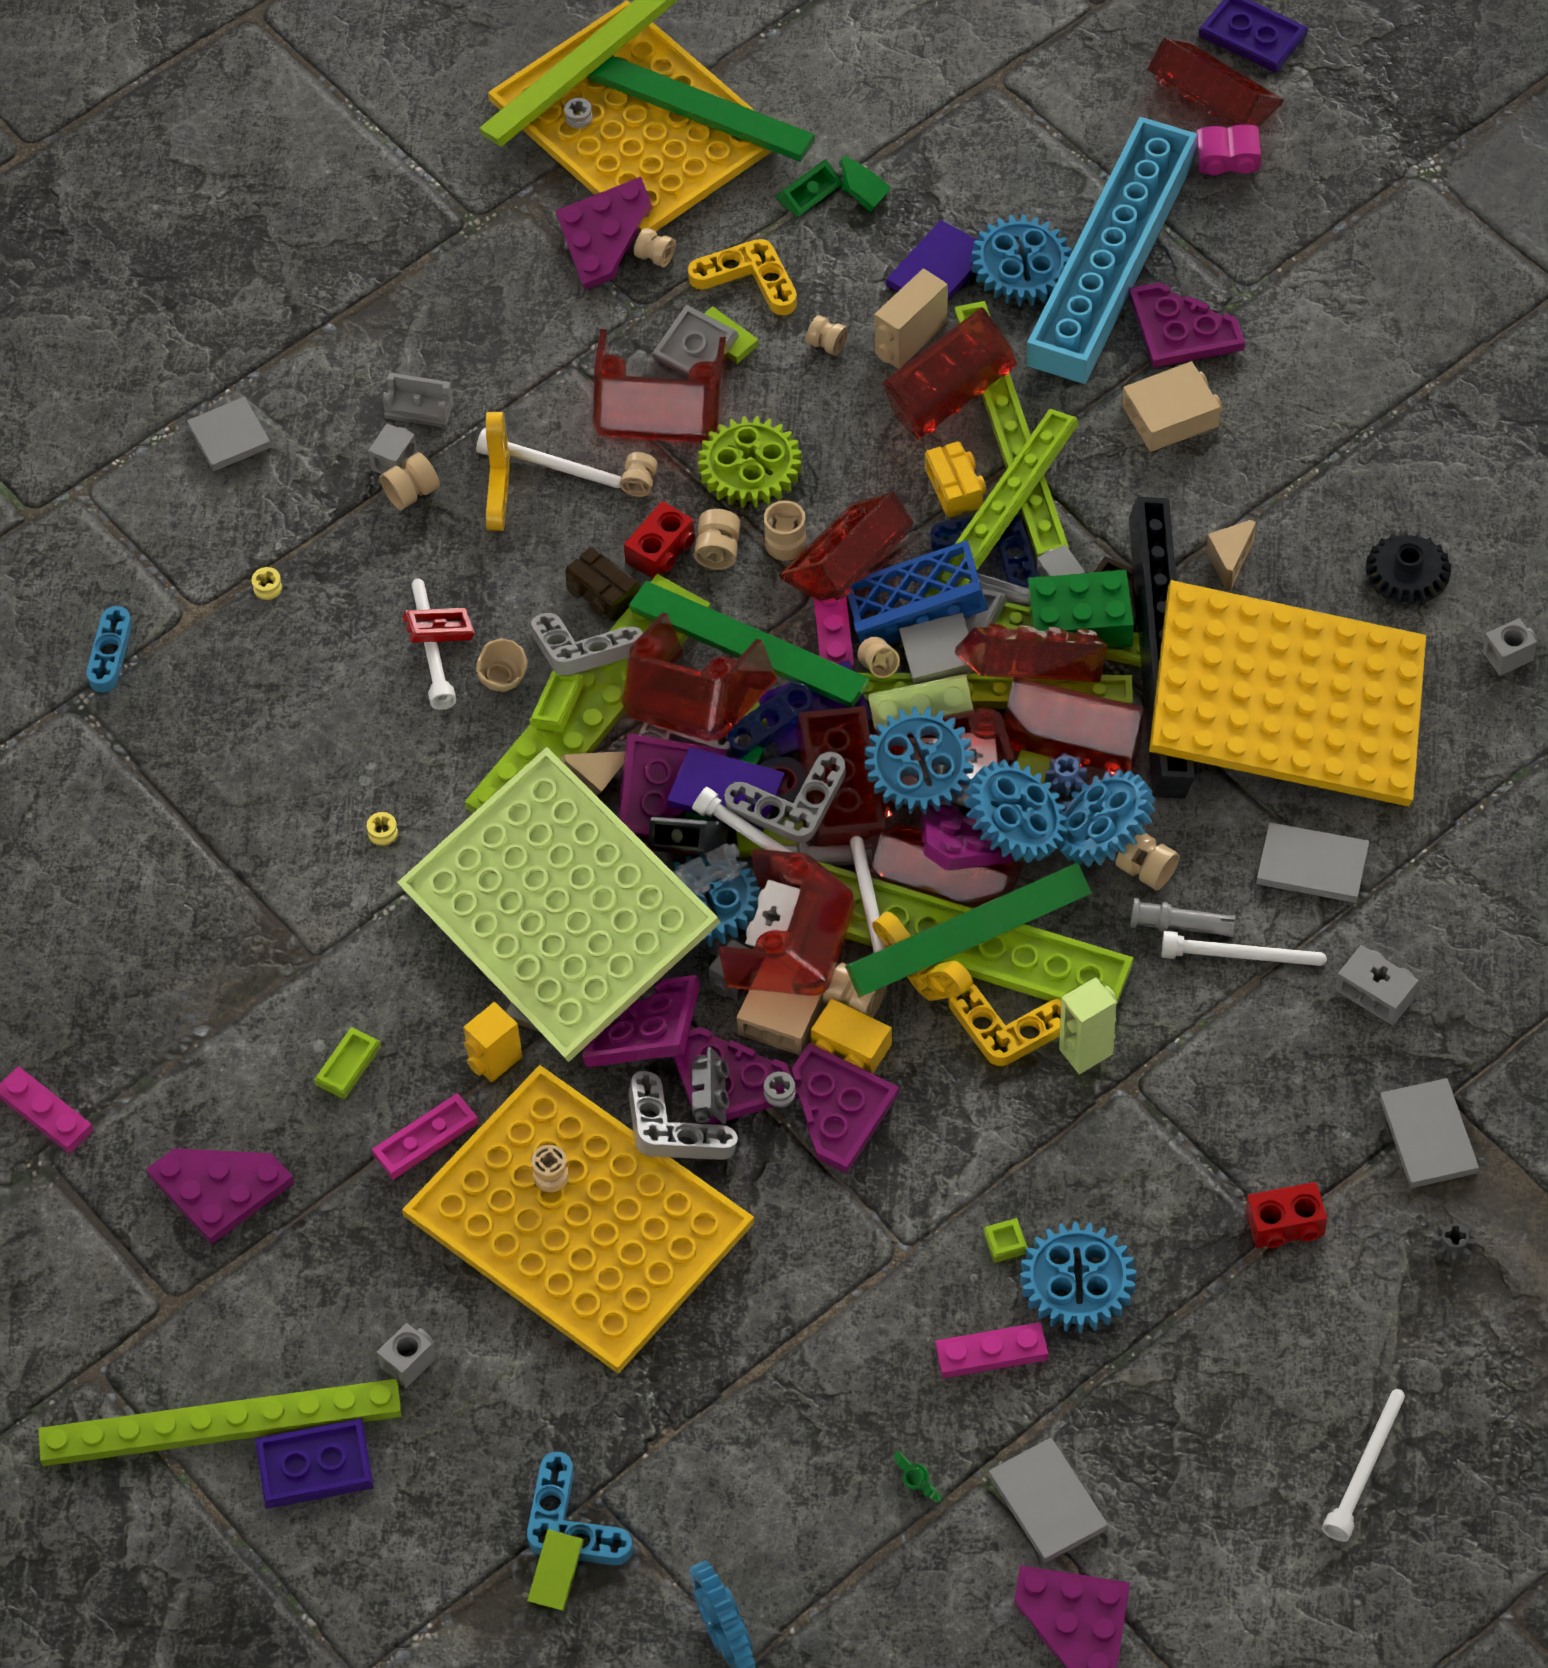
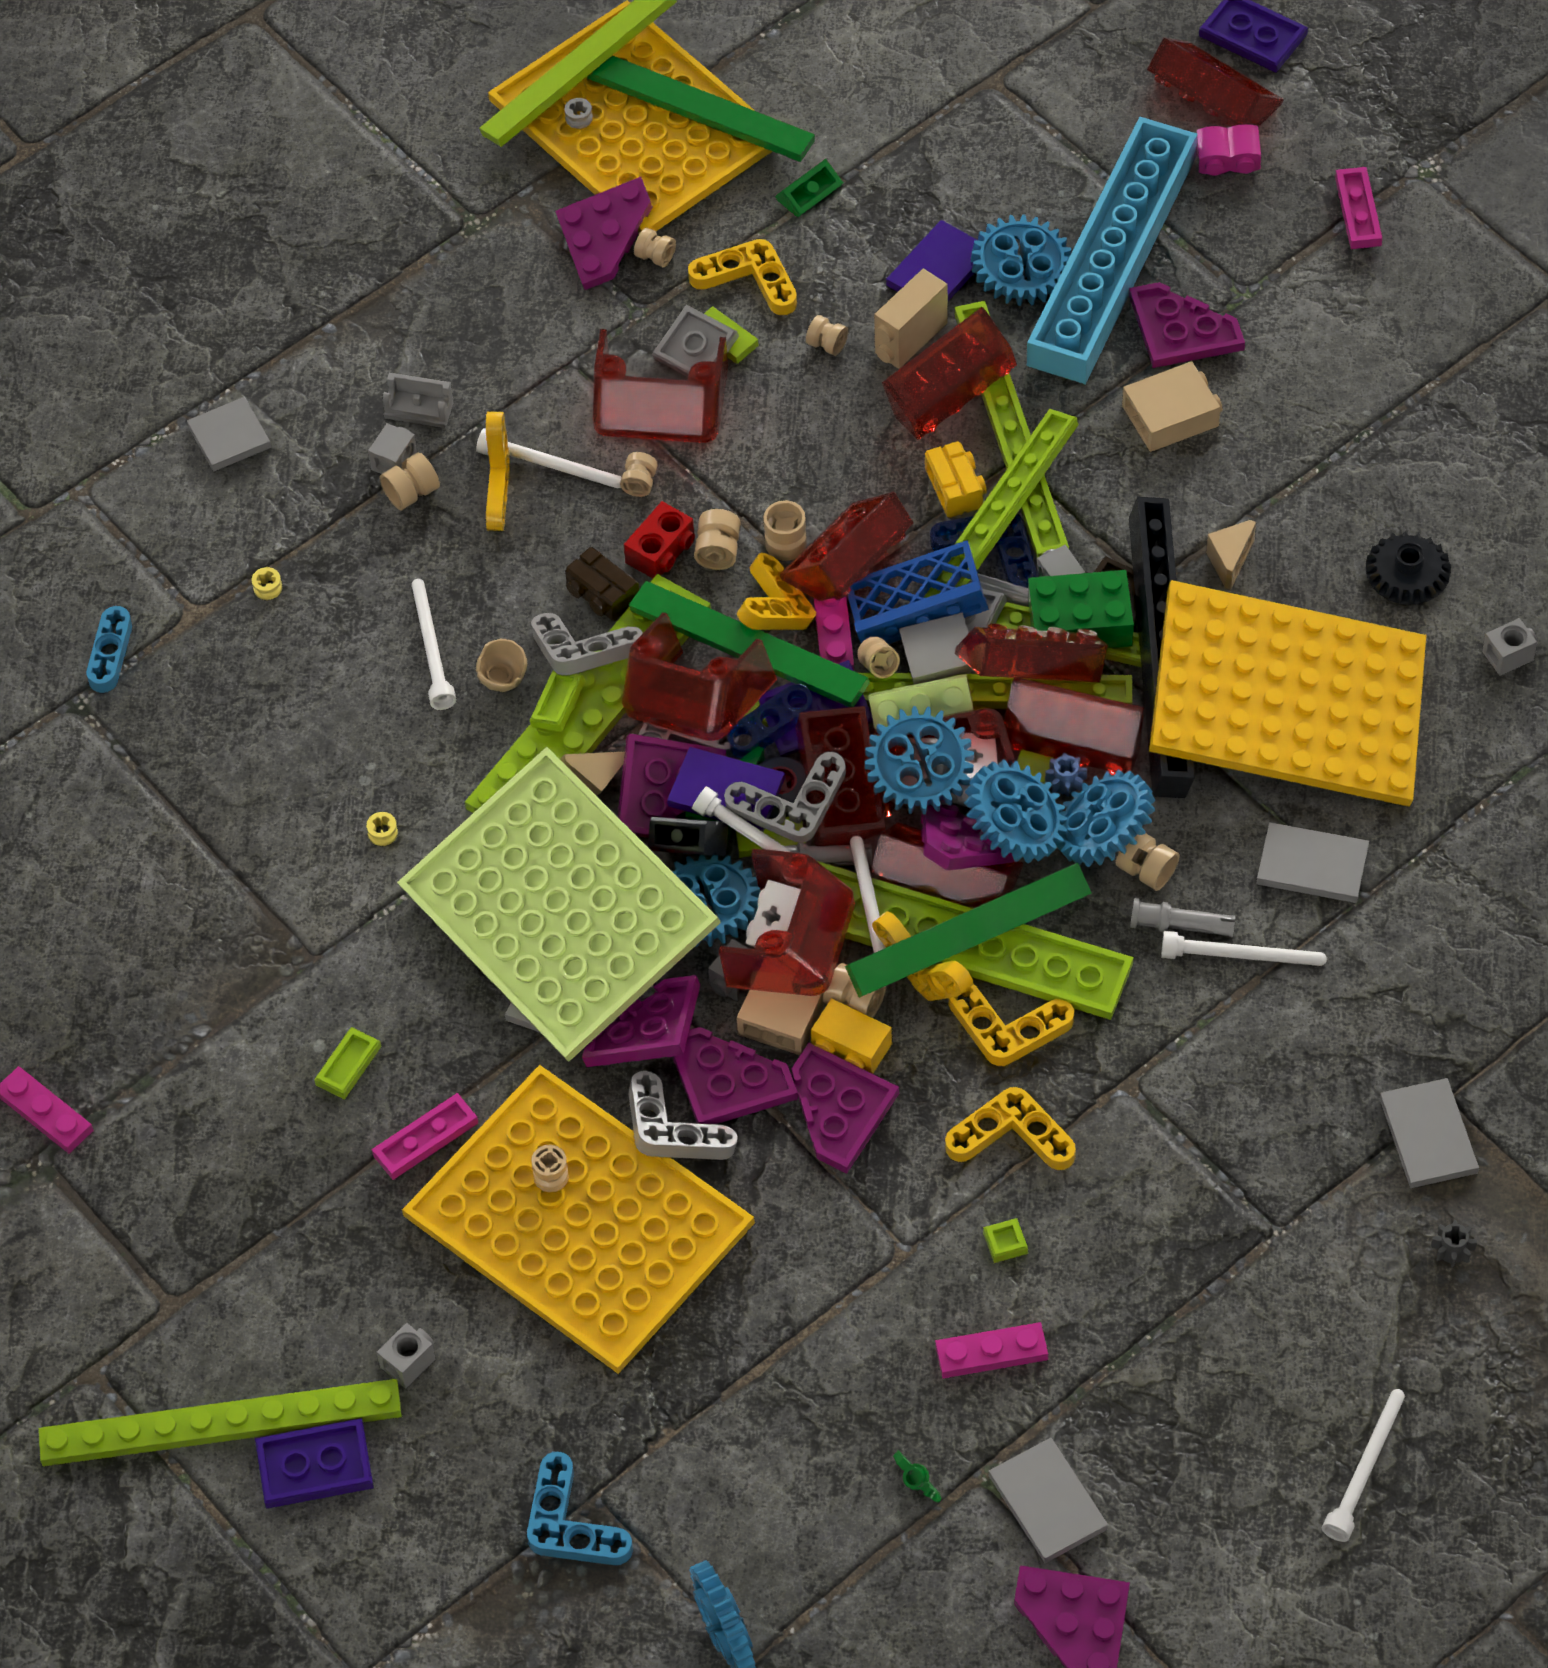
(219, 1187): magenta plate -> none
(440, 629): red tile -> none
(492, 1042): yellow brick -> none
(555, 1570): lime tile -> none
(711, 1074): dark grey hinge -> none
(722, 866): clear hinge -> none
(750, 461): lime gear -> none
(783, 608): none -> yellow beam
(788, 1083): light grey bush -> none
(862, 183): green slope -> none
(1010, 1119): none -> yellow beam
(1044, 1277): dark azure gear -> none
(1088, 1025): yellowish green brick -> none
(1283, 1207): red brick -> none
(1358, 208): none -> dark pink plate
(1377, 984): light grey brick -> none

